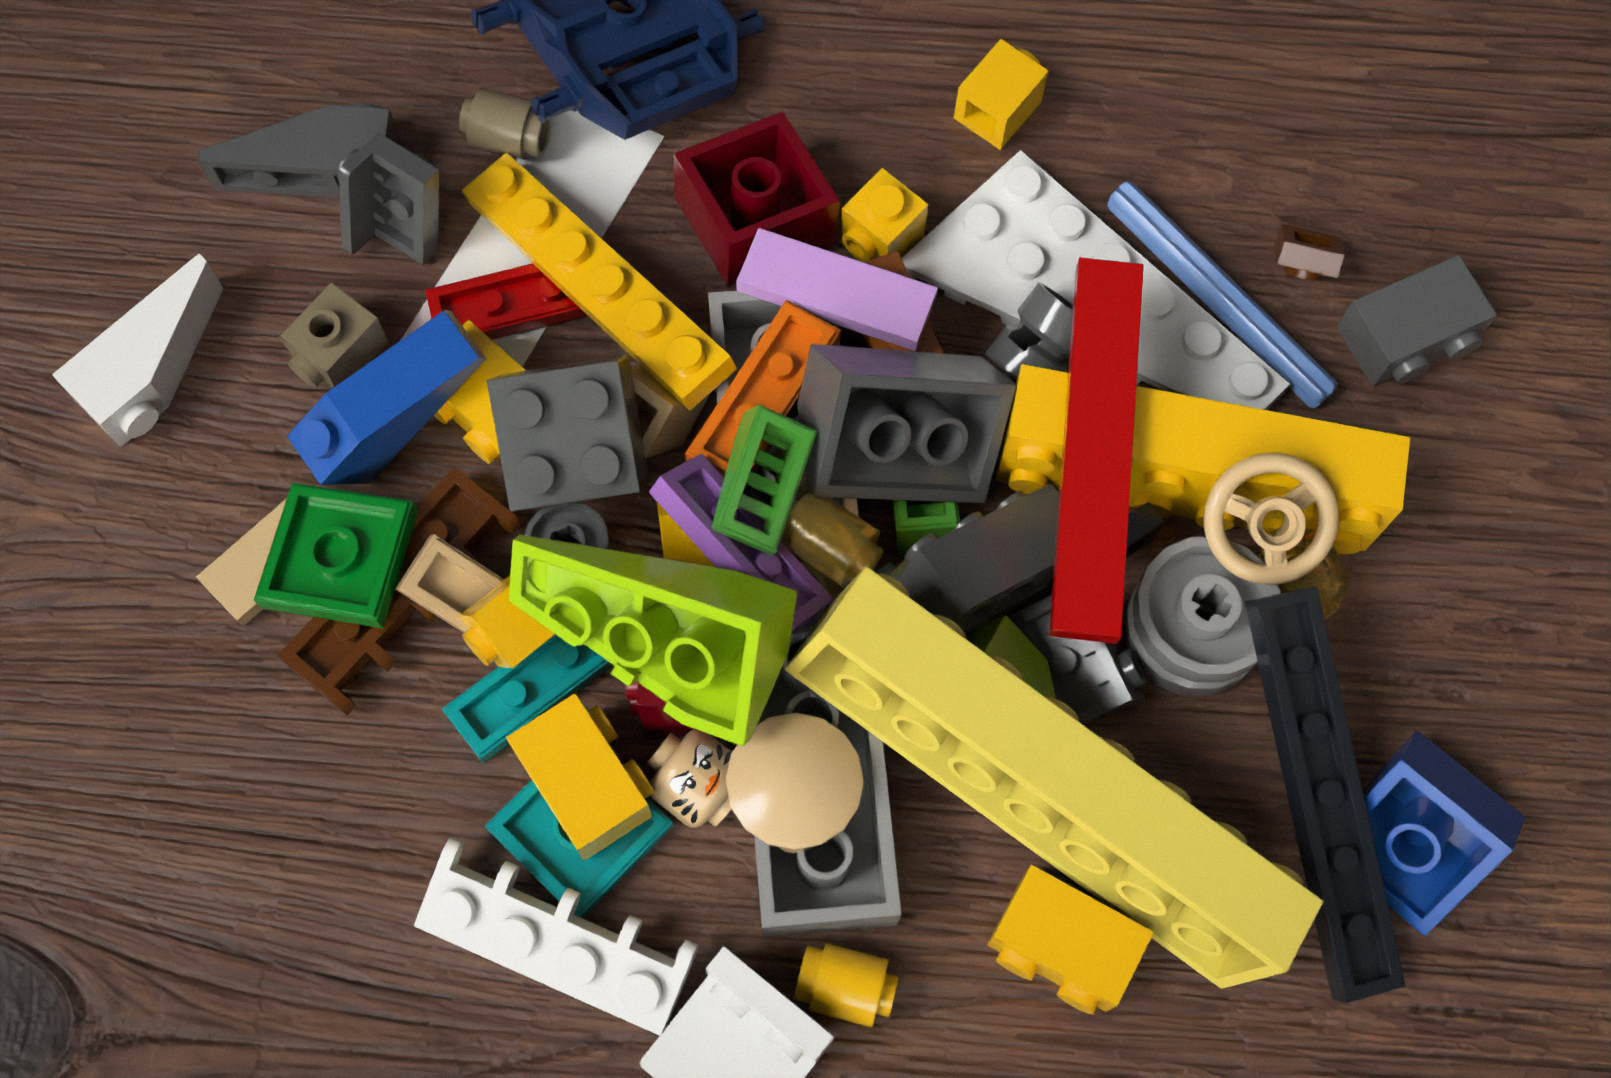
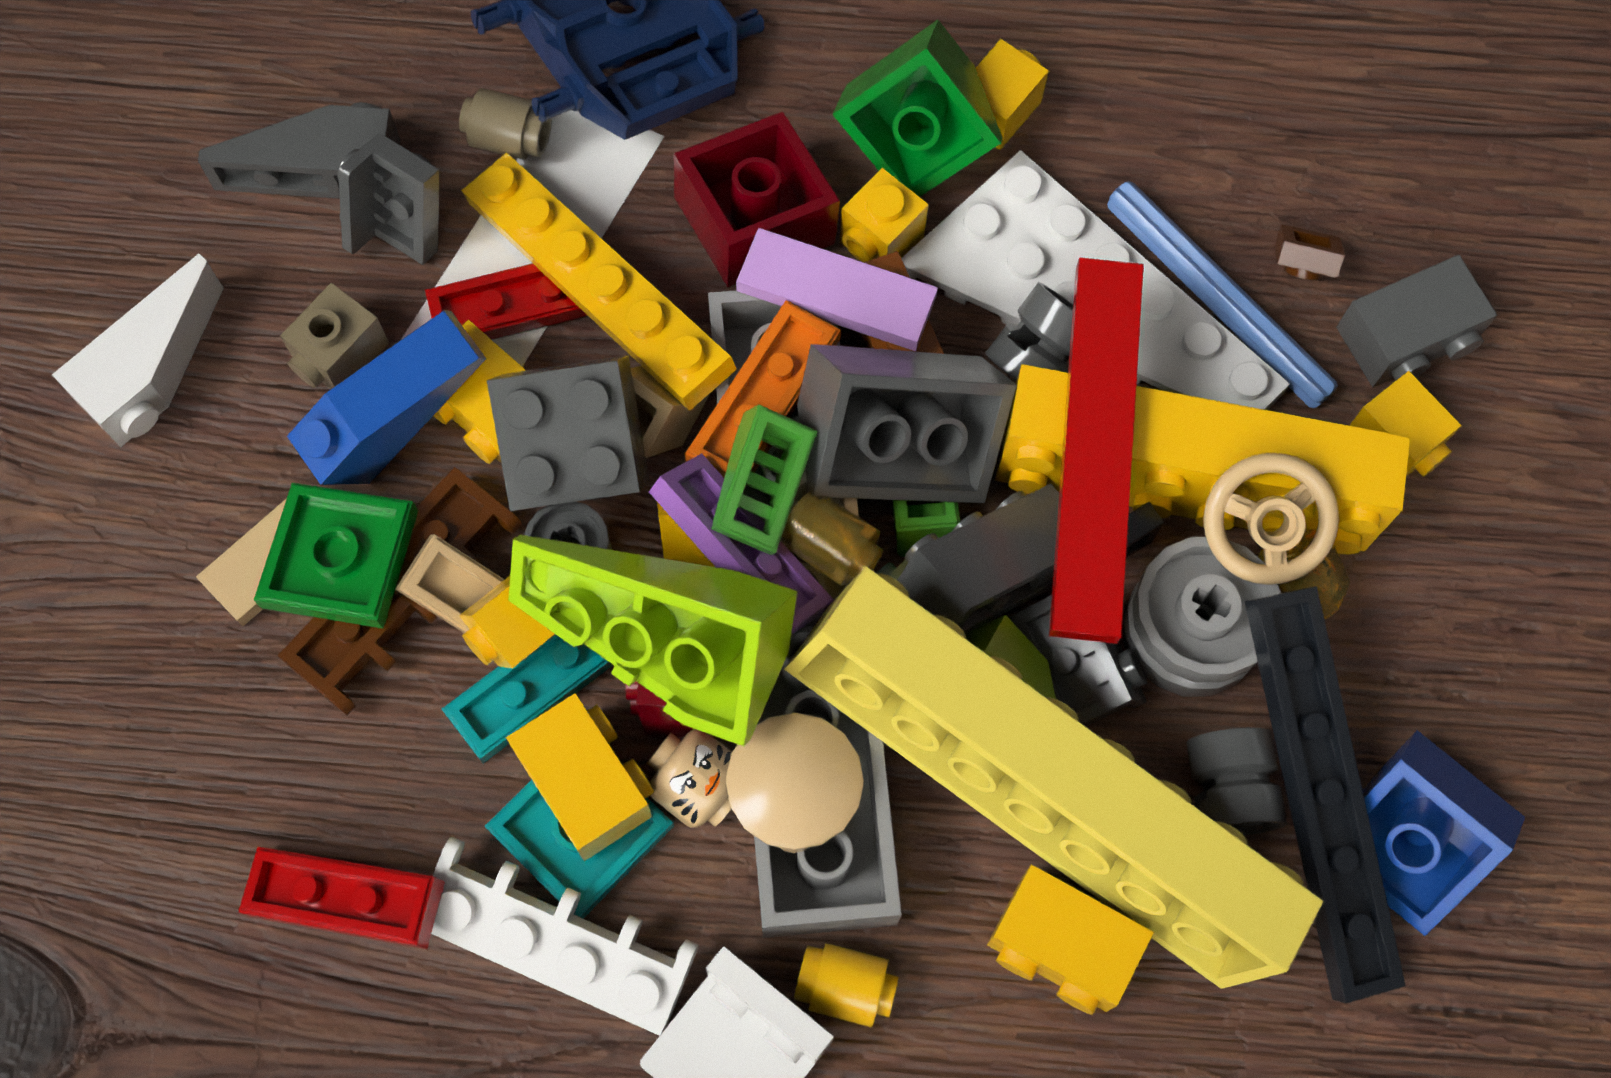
(342, 897): none -> red tile
(920, 111): none -> green slope
(1236, 779): none -> dark grey wheel
(1413, 412): none -> yellow brick

